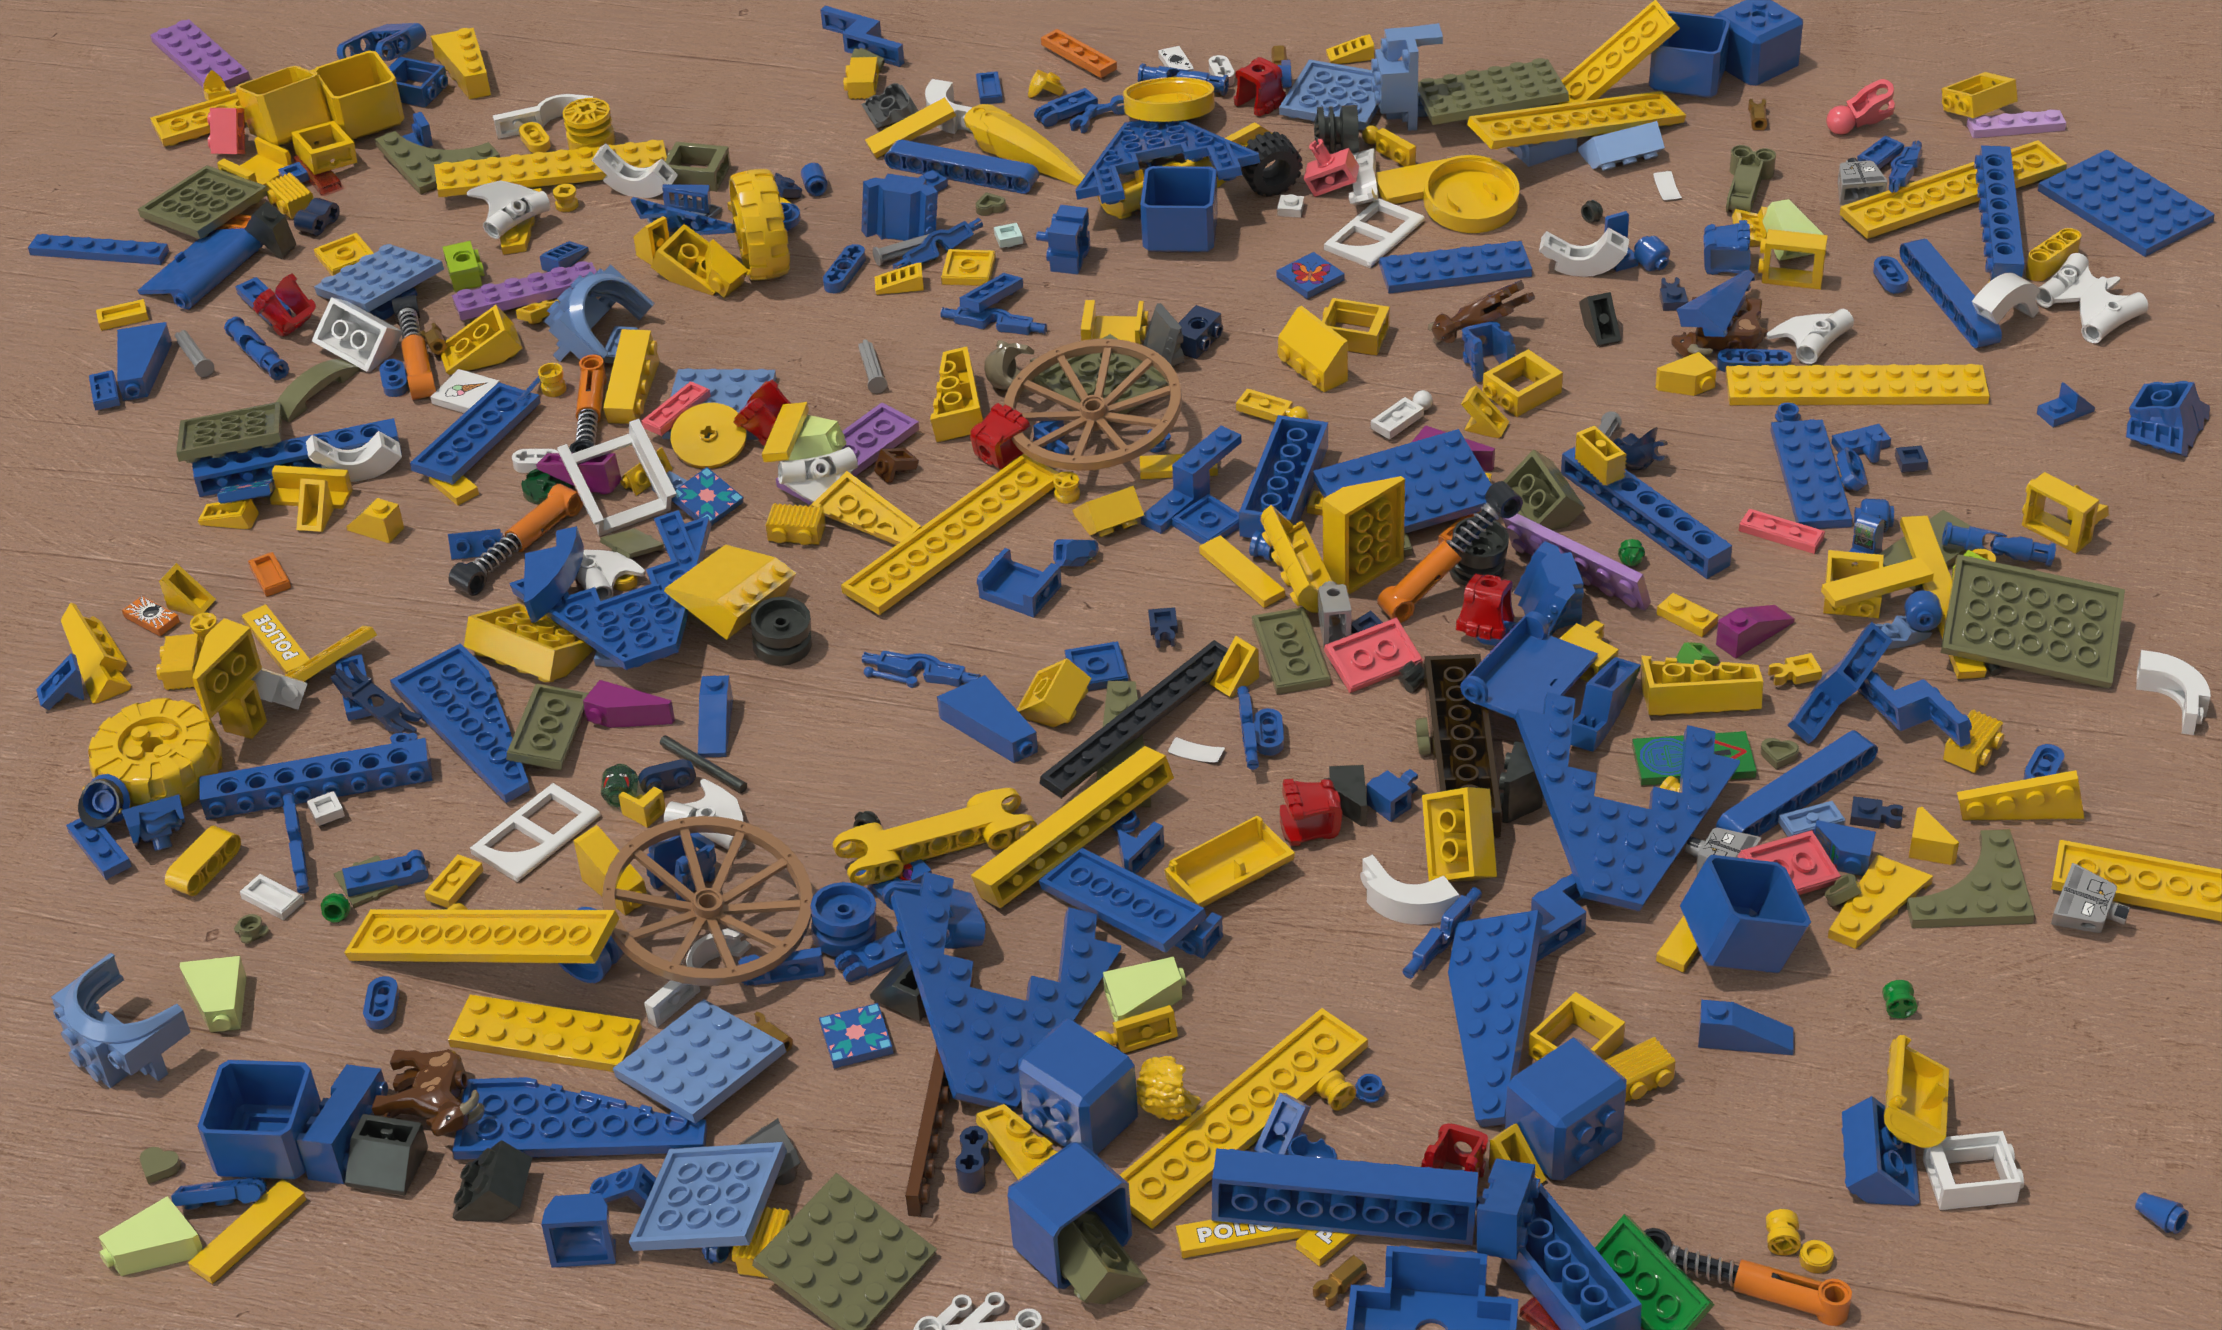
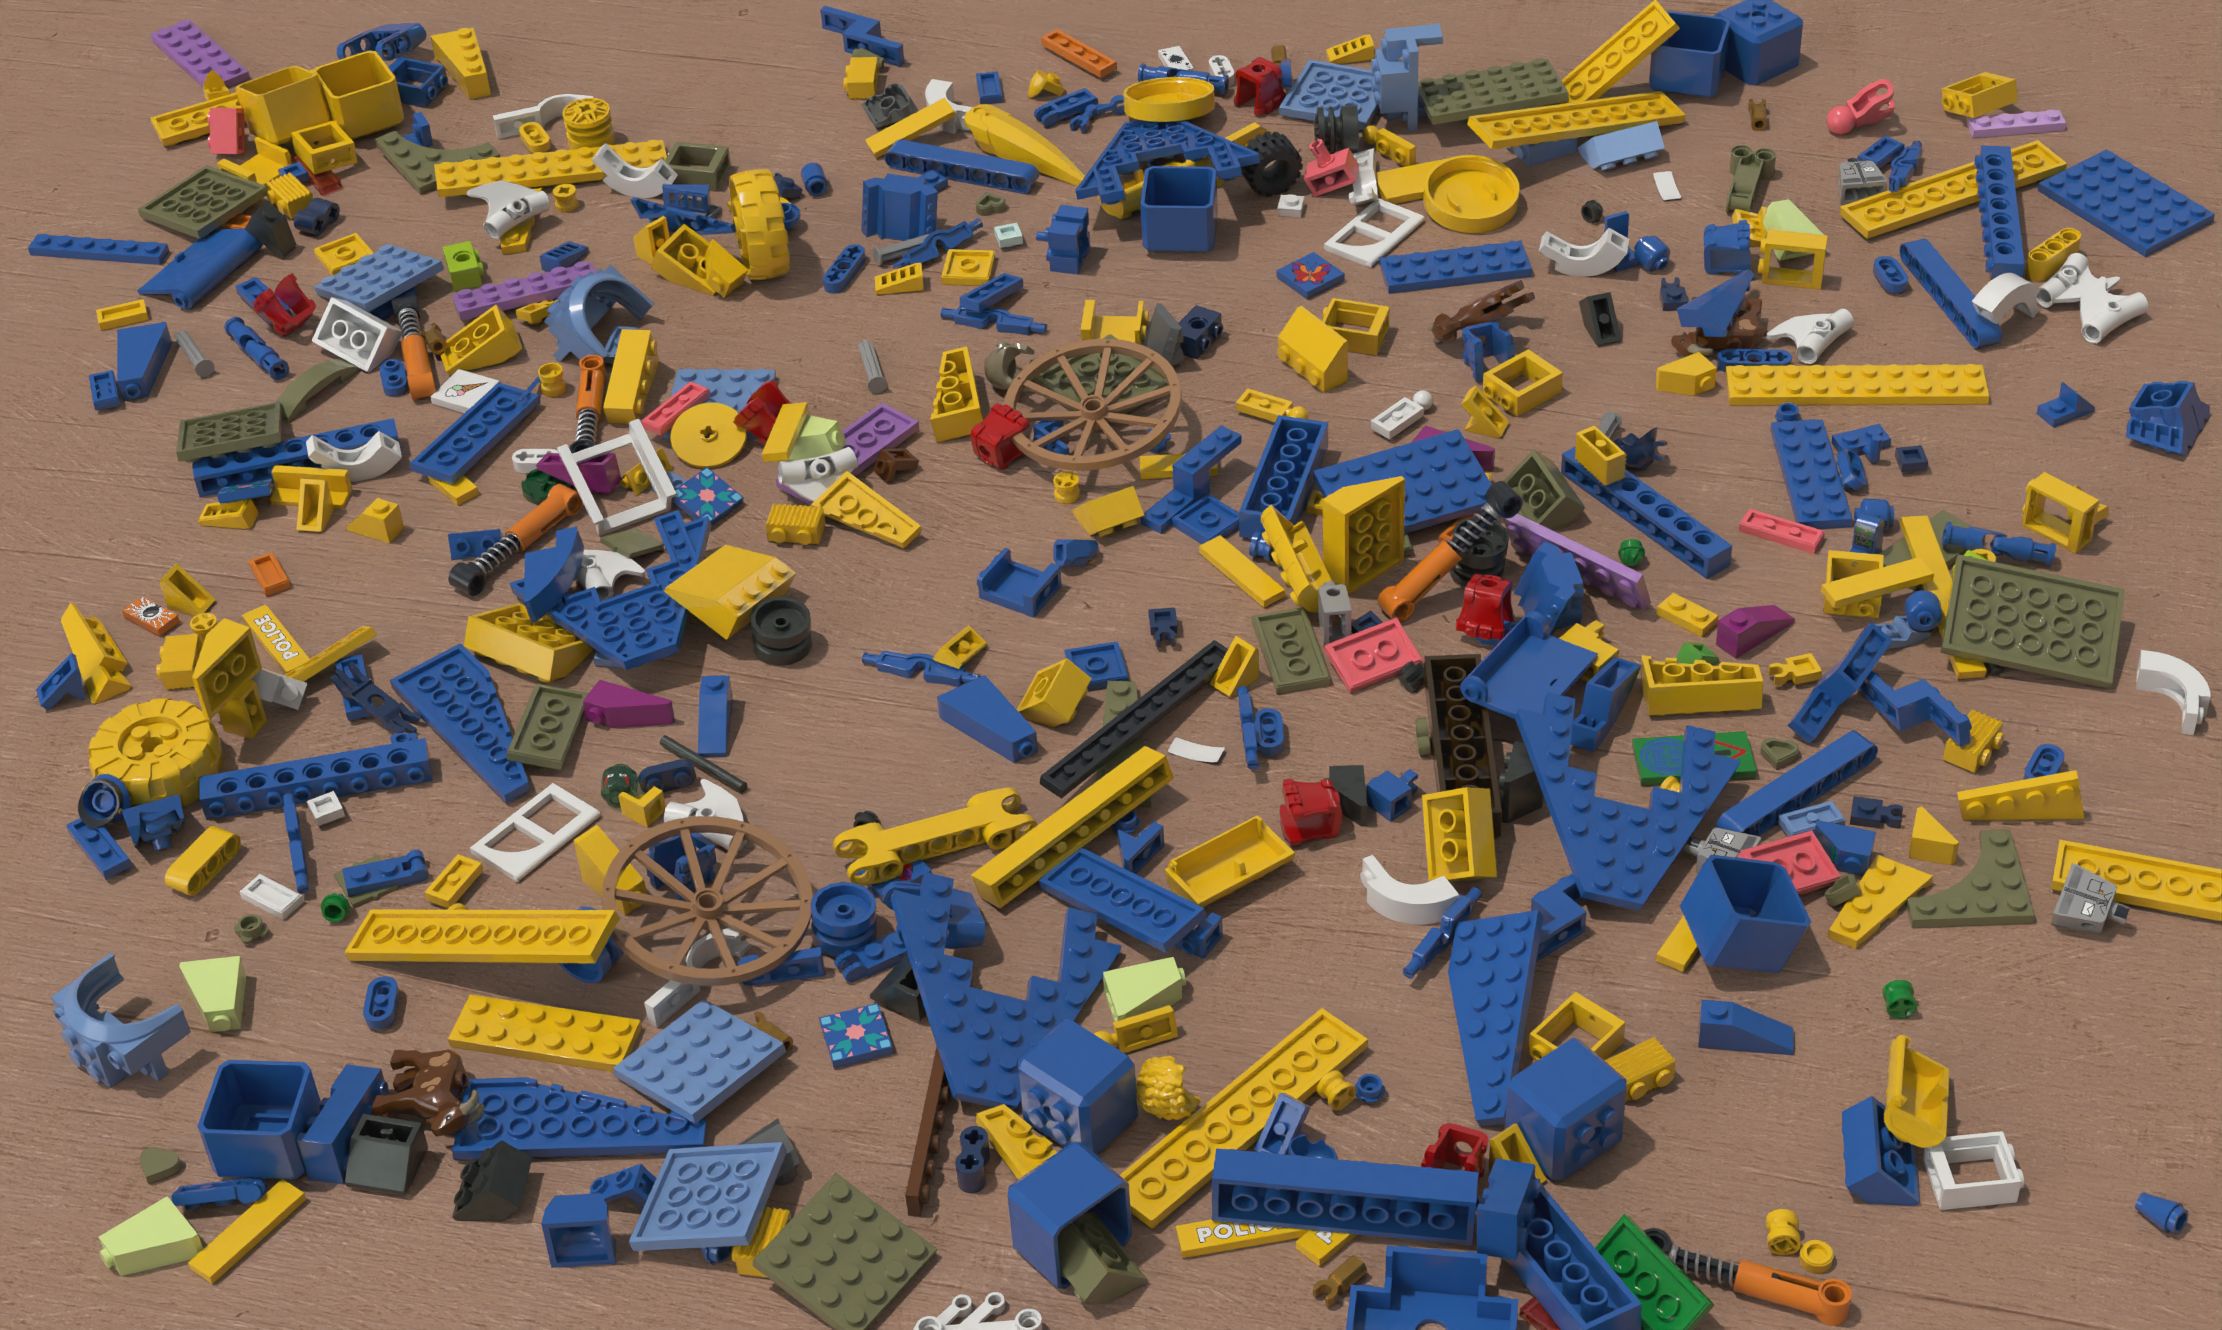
(625, 582): yellow tile -> none
(911, 681): blue hinge -> none
(950, 534): yellow plate -> none
(960, 648): none -> yellow slope

